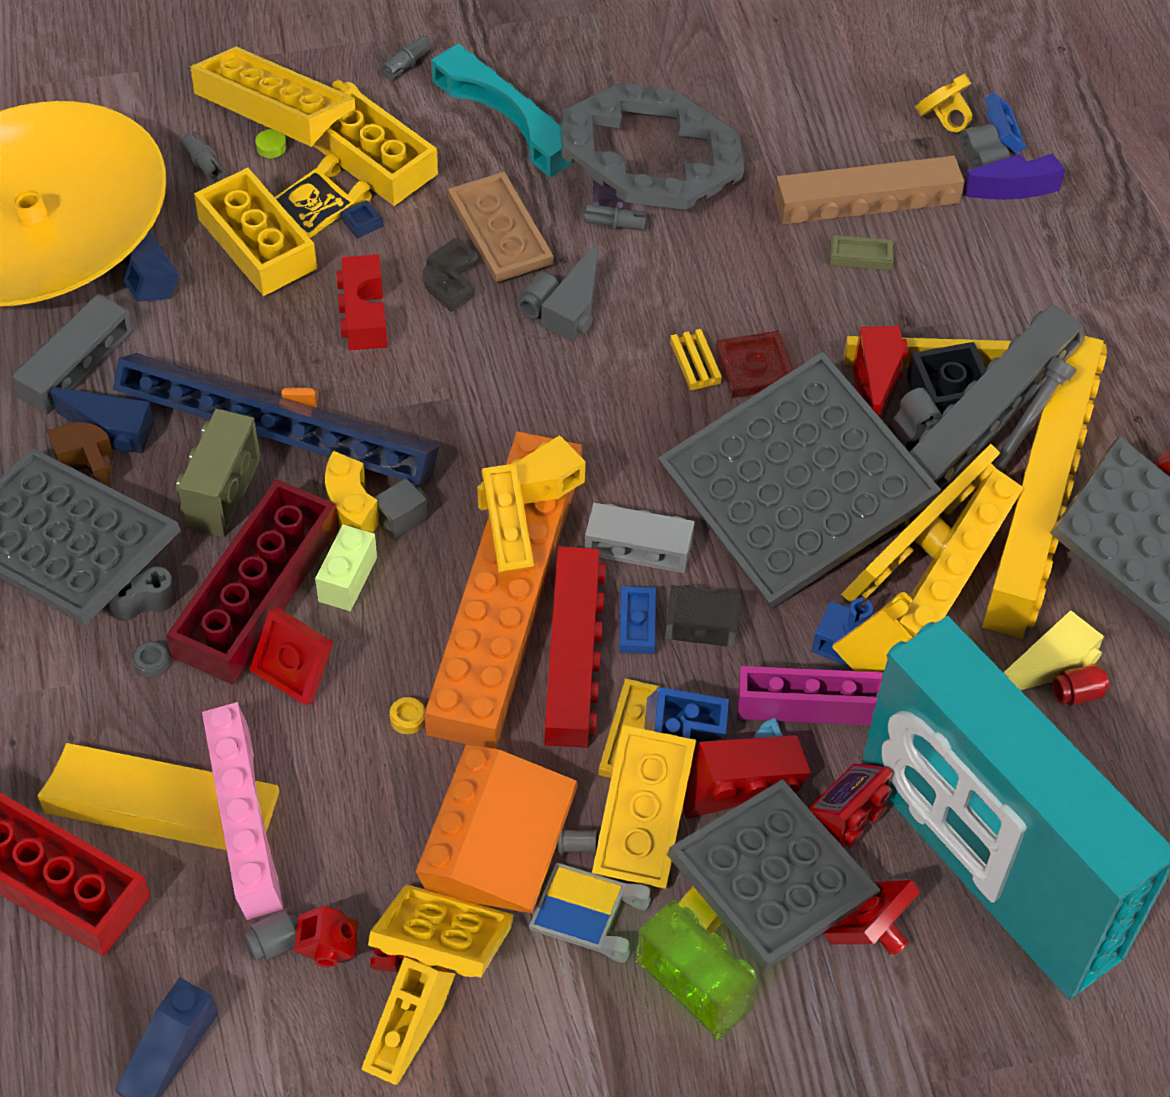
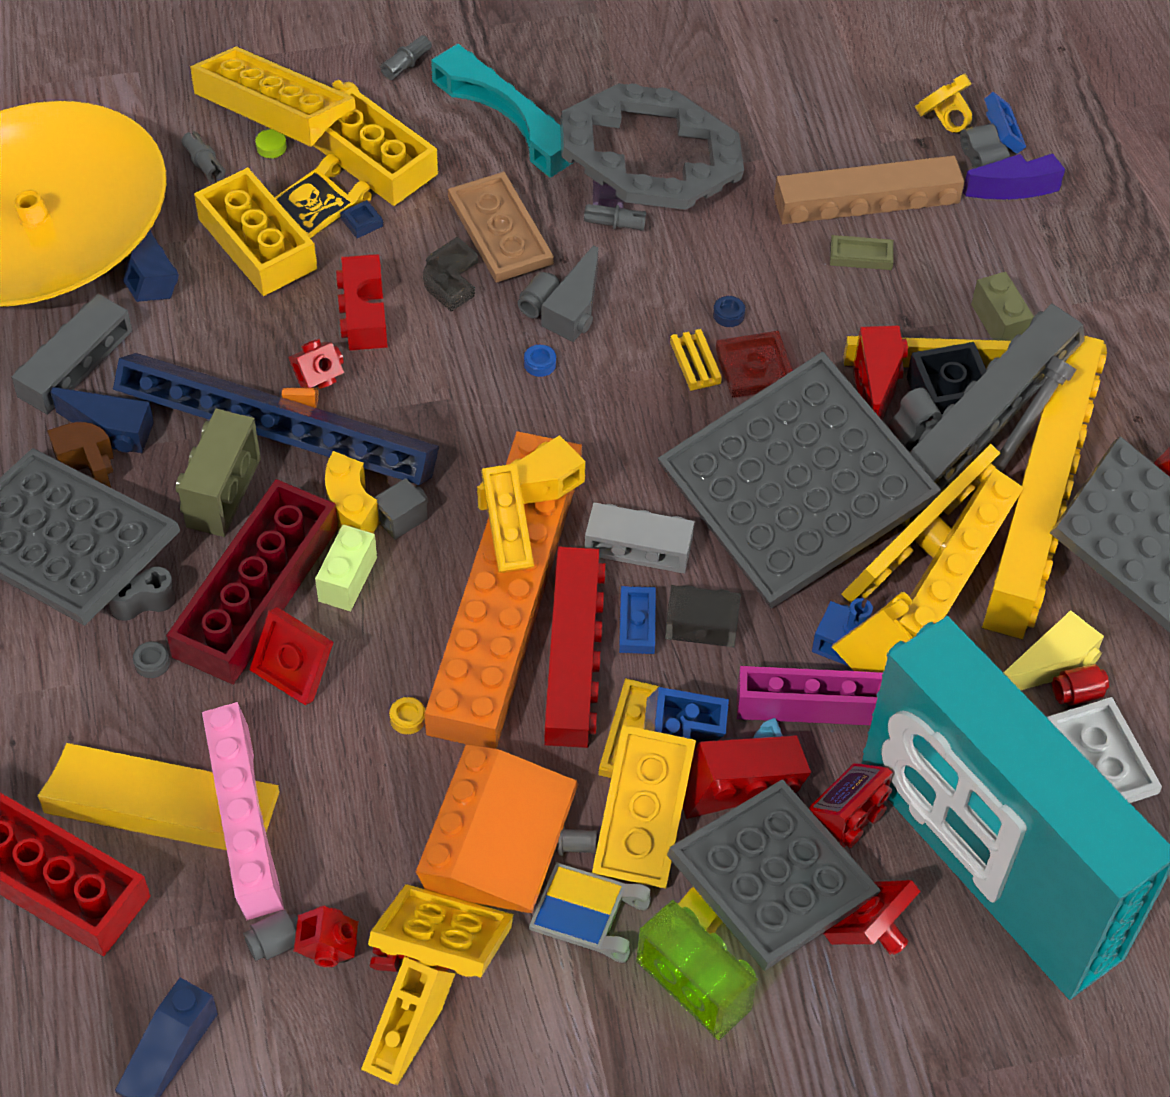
(317, 364): none -> brick
(540, 360): none -> blue tile
(729, 311): none -> dark blue tile
(1001, 307): none -> olive brick
(1110, 747): none -> white plate

